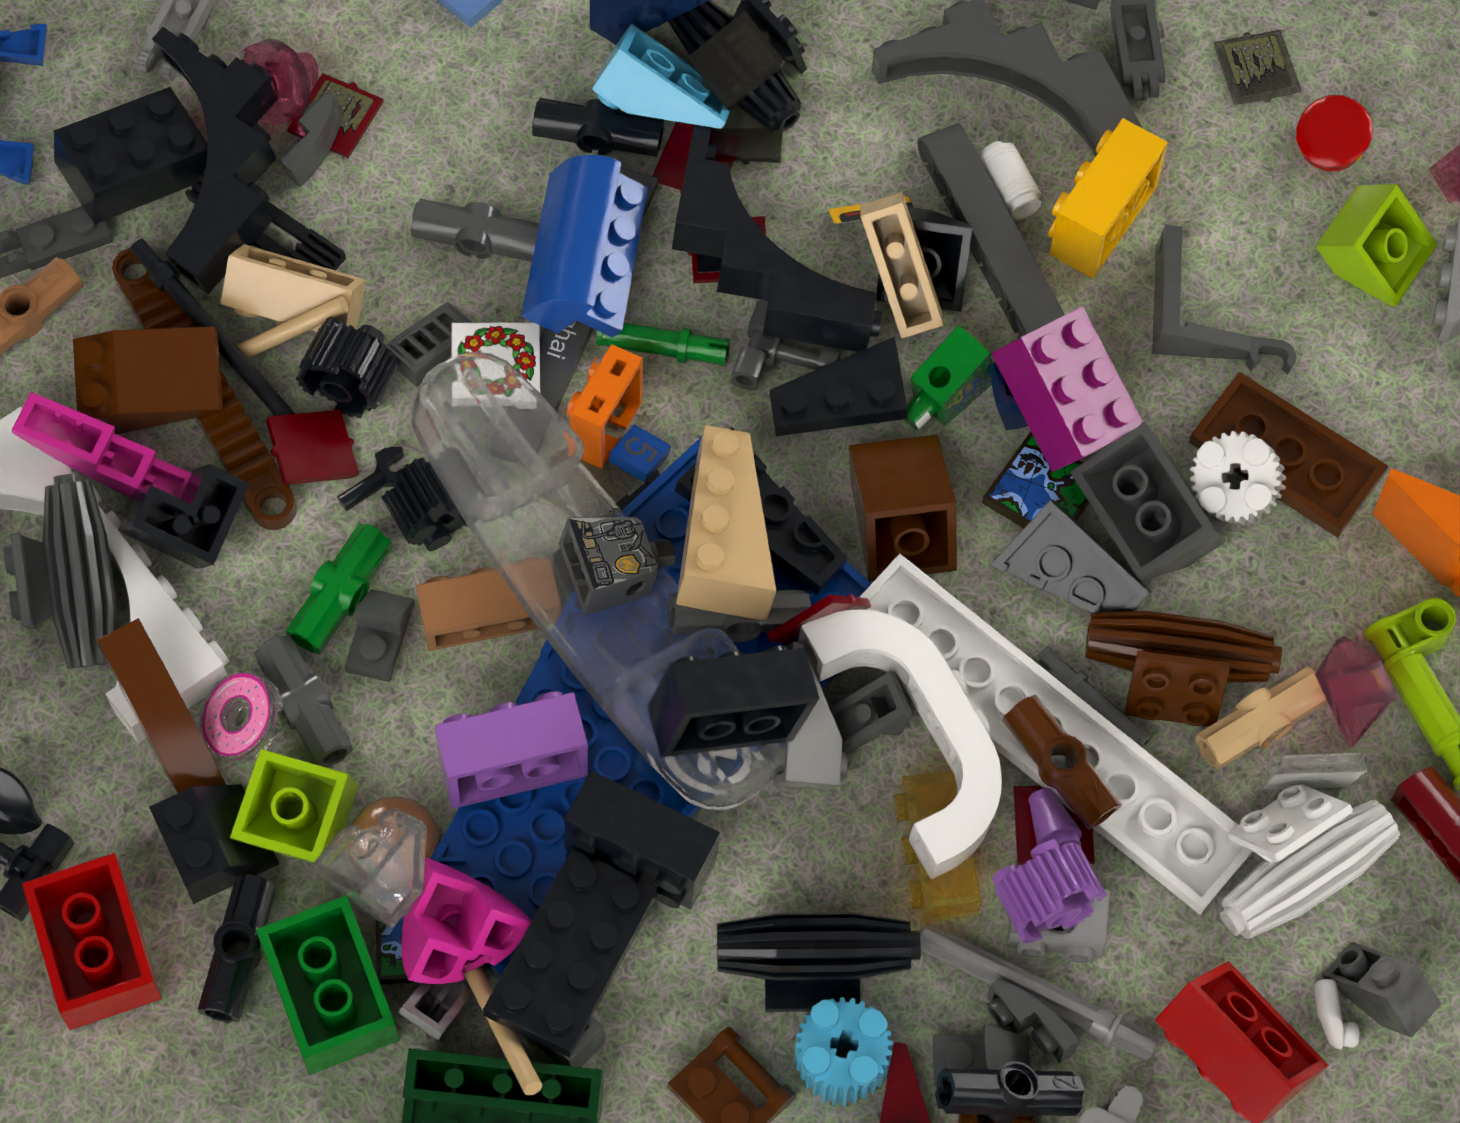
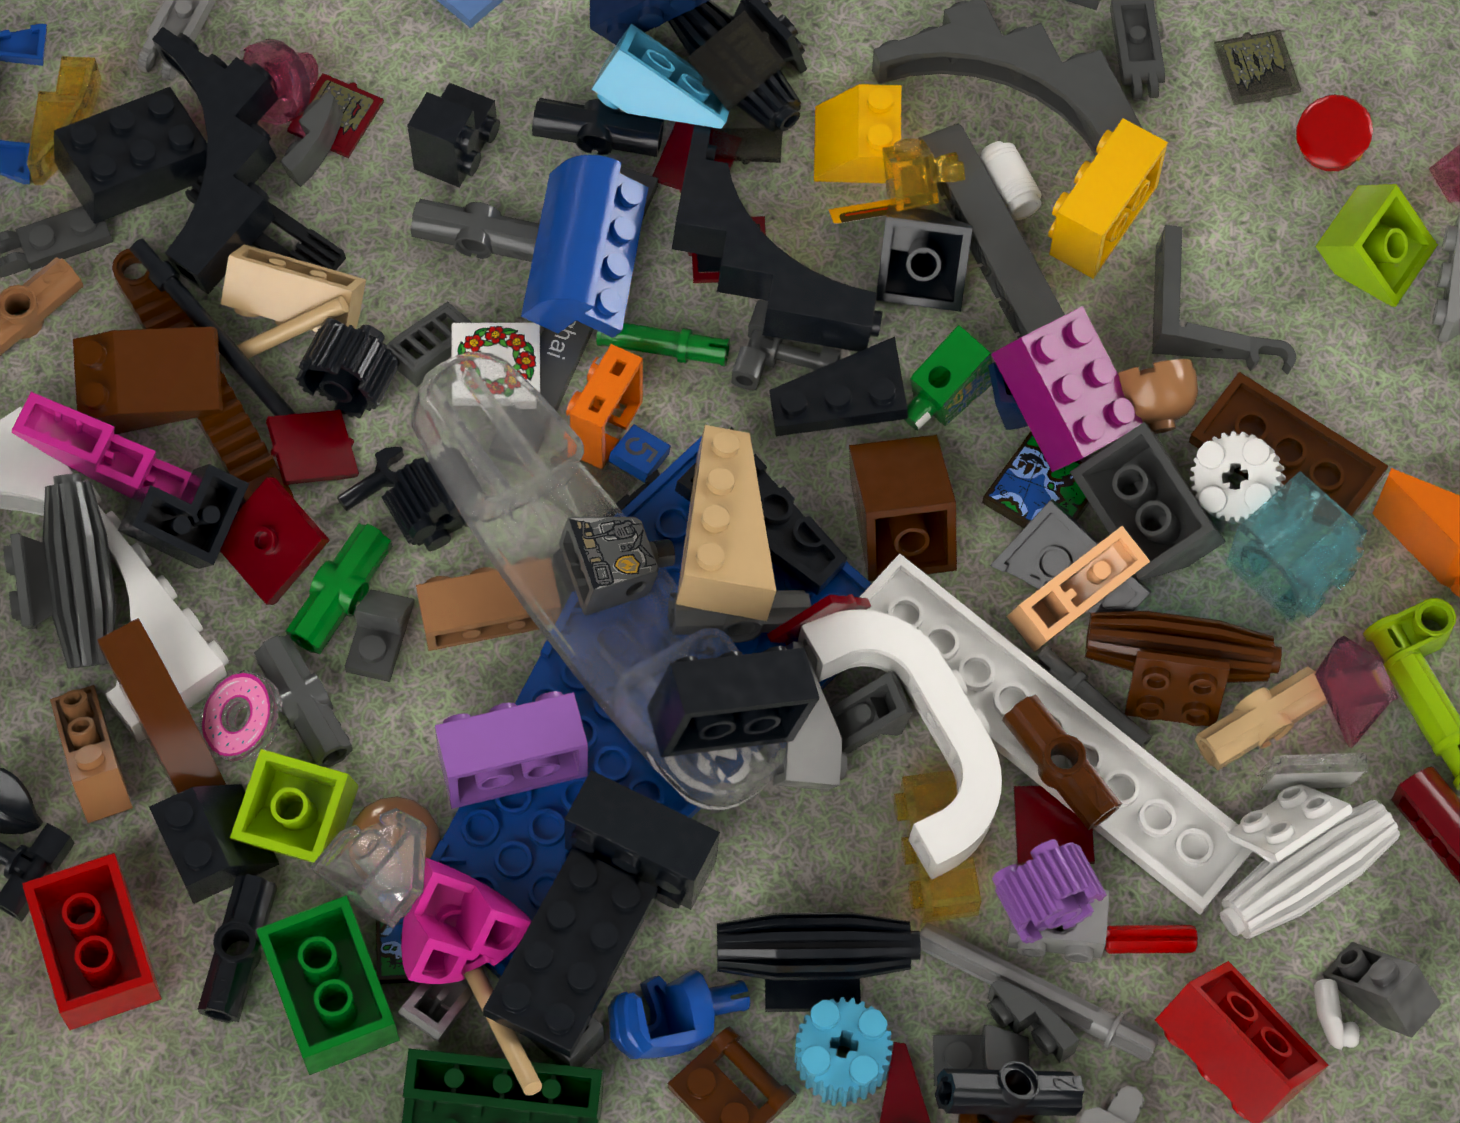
(73, 101): none -> clear yellow slope
(90, 754): none -> medium nougat slope
(272, 541): none -> dark red plate
(451, 132): none -> black brick
(679, 1015): none -> blue piece
(854, 131): none -> yellow slope
(901, 265): tan brick -> none
(914, 173): none -> clear yellow brick
(1052, 819): medium lavender cone -> none
(1077, 588): none -> light nougat slope
(1151, 939): none -> red axle
(1161, 392): none -> medium nougat cylinder
(1297, 548): none -> clear light blue brick

